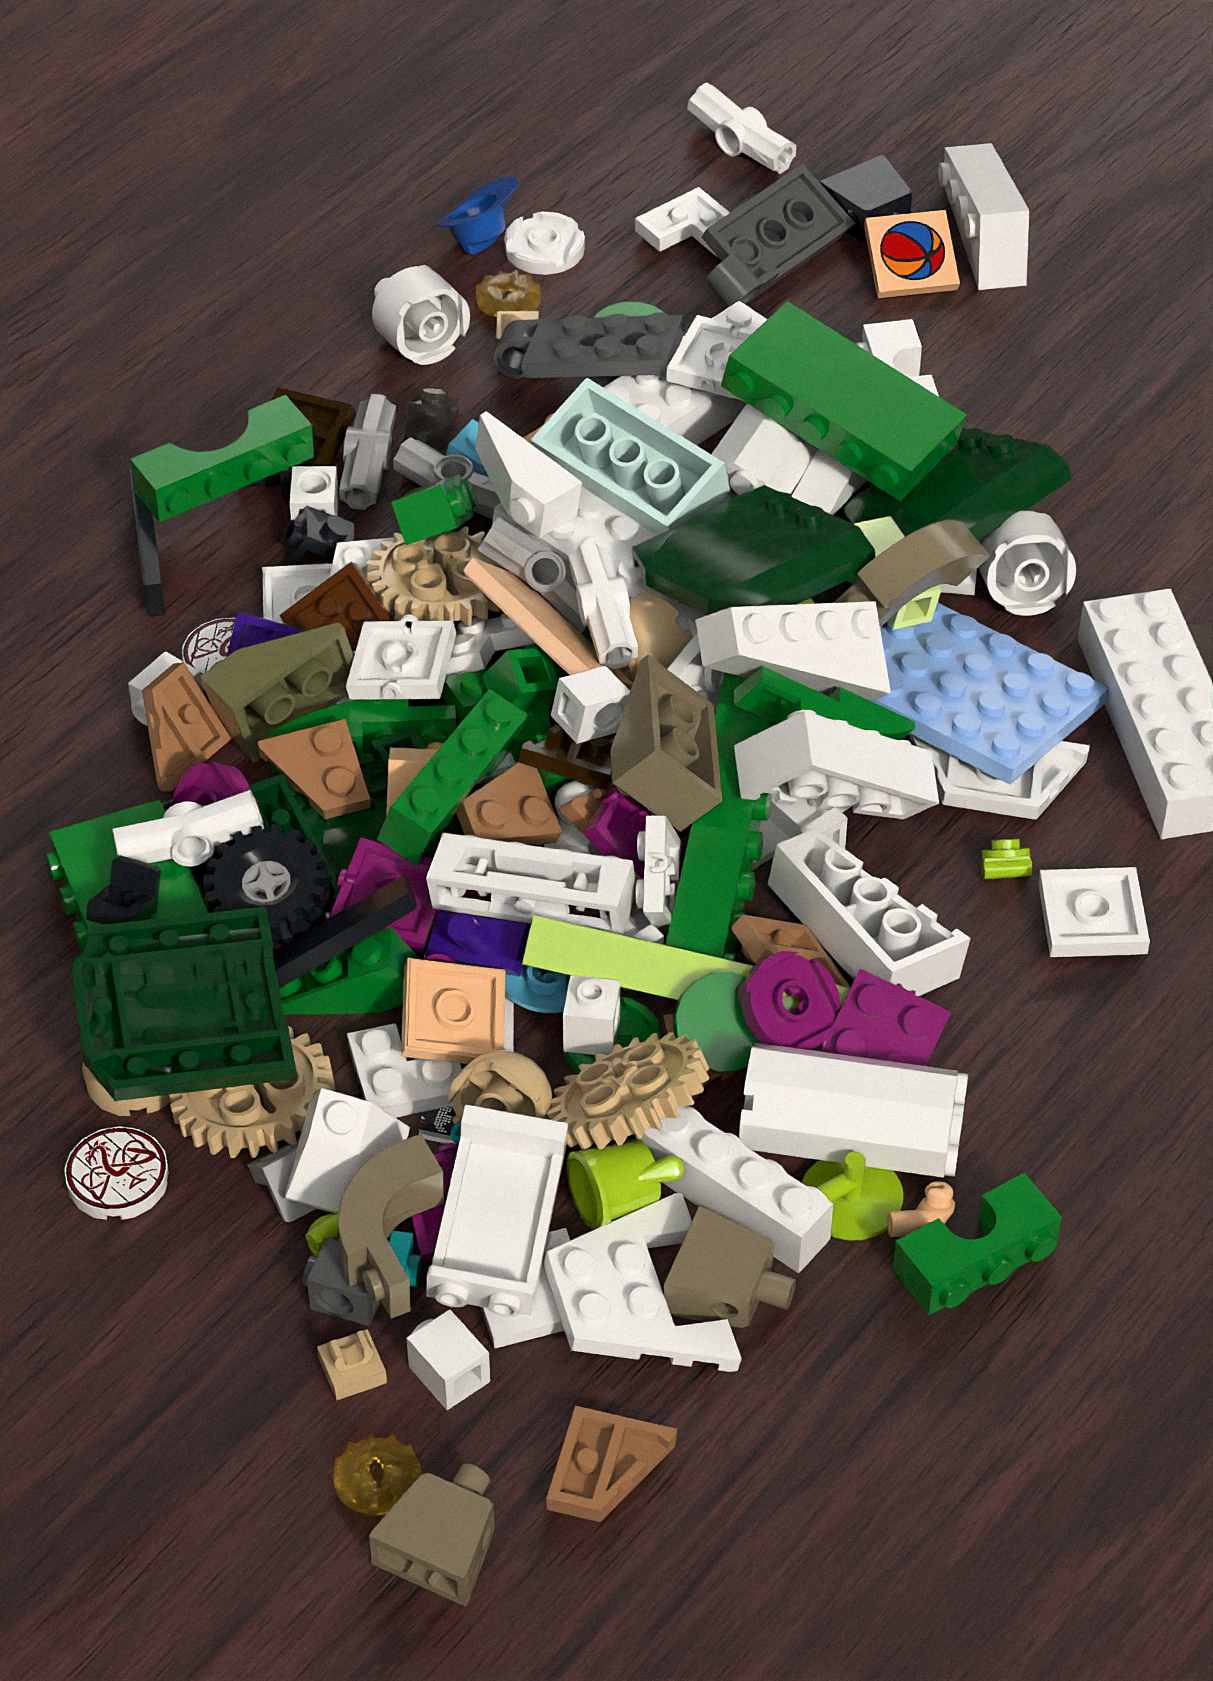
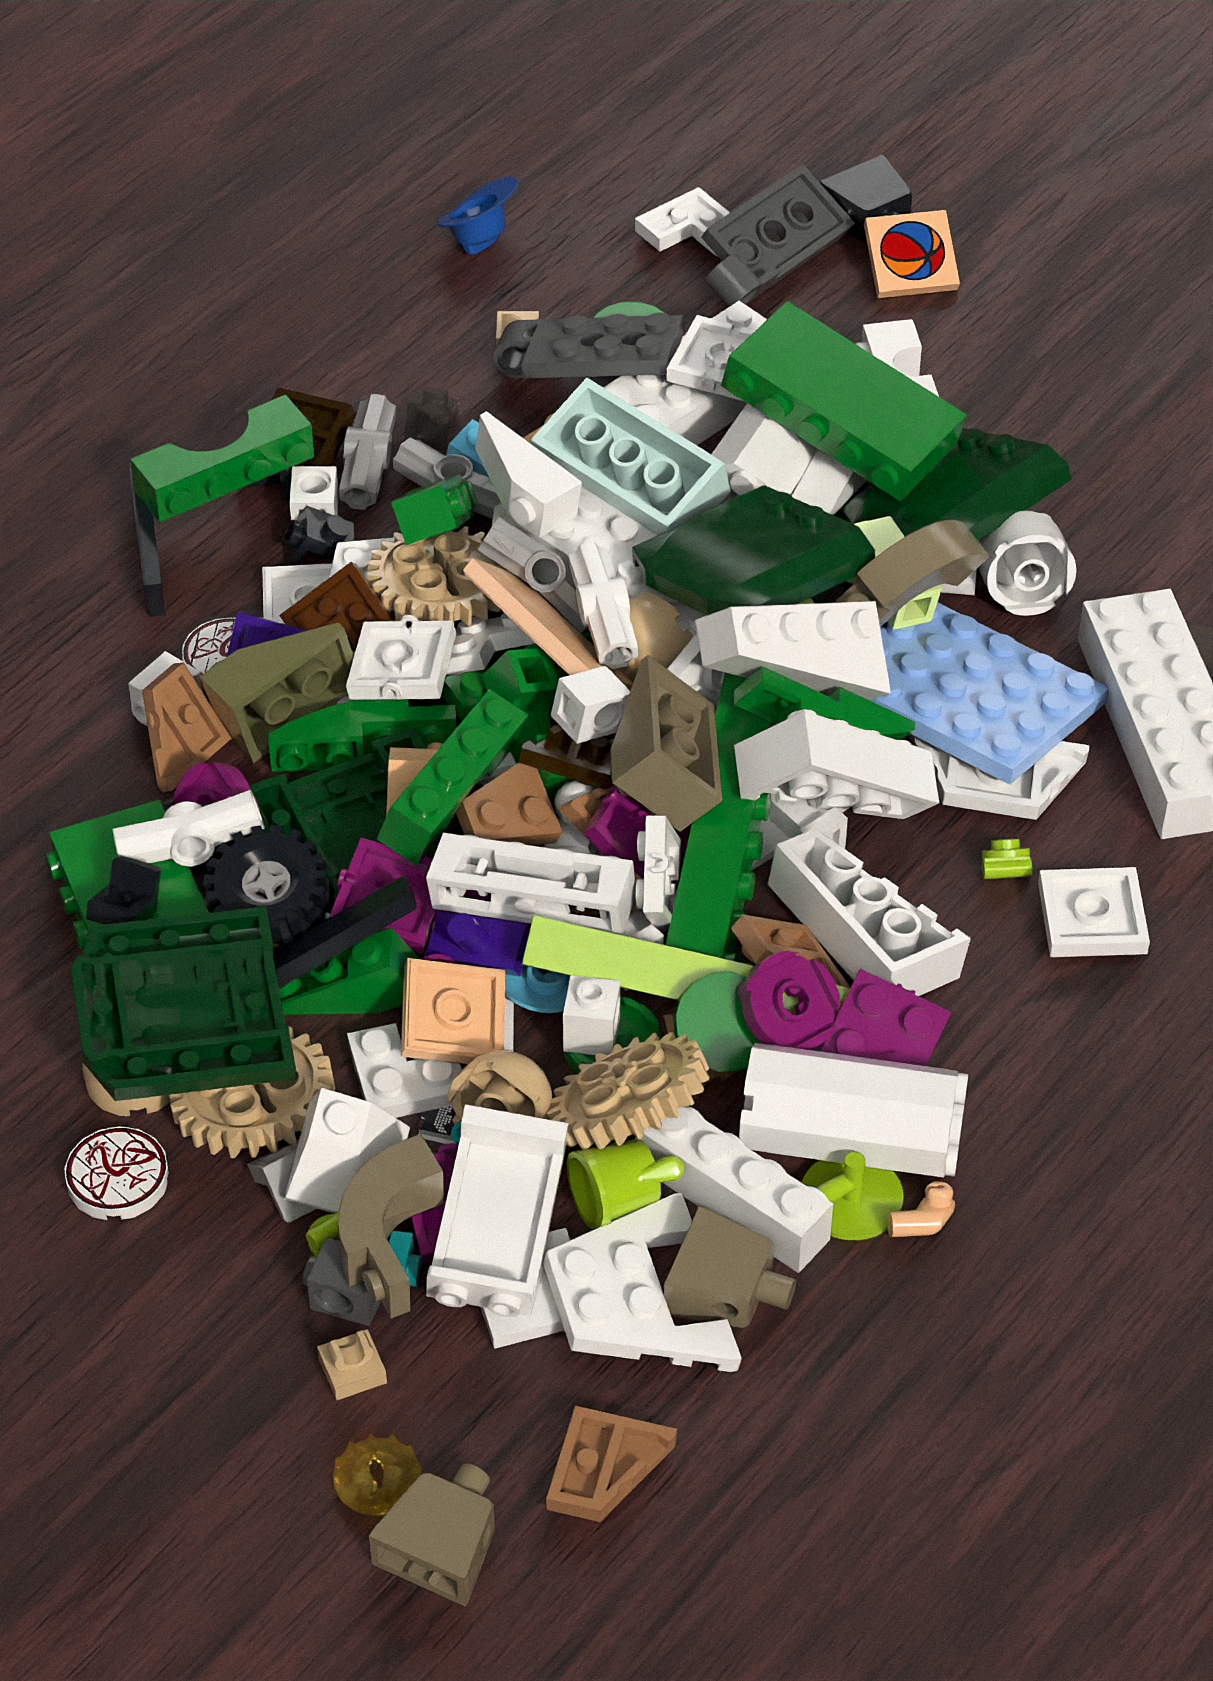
(321, 767): medium nougat wing -> none
(420, 314): white brick -> none
(448, 1359): white brick -> none
(524, 293): clear yellow gear -> none
(544, 243): white tile -> none
(741, 129): white piece -> none
(946, 1268): green arch -> none
(988, 214): white wedge -> none

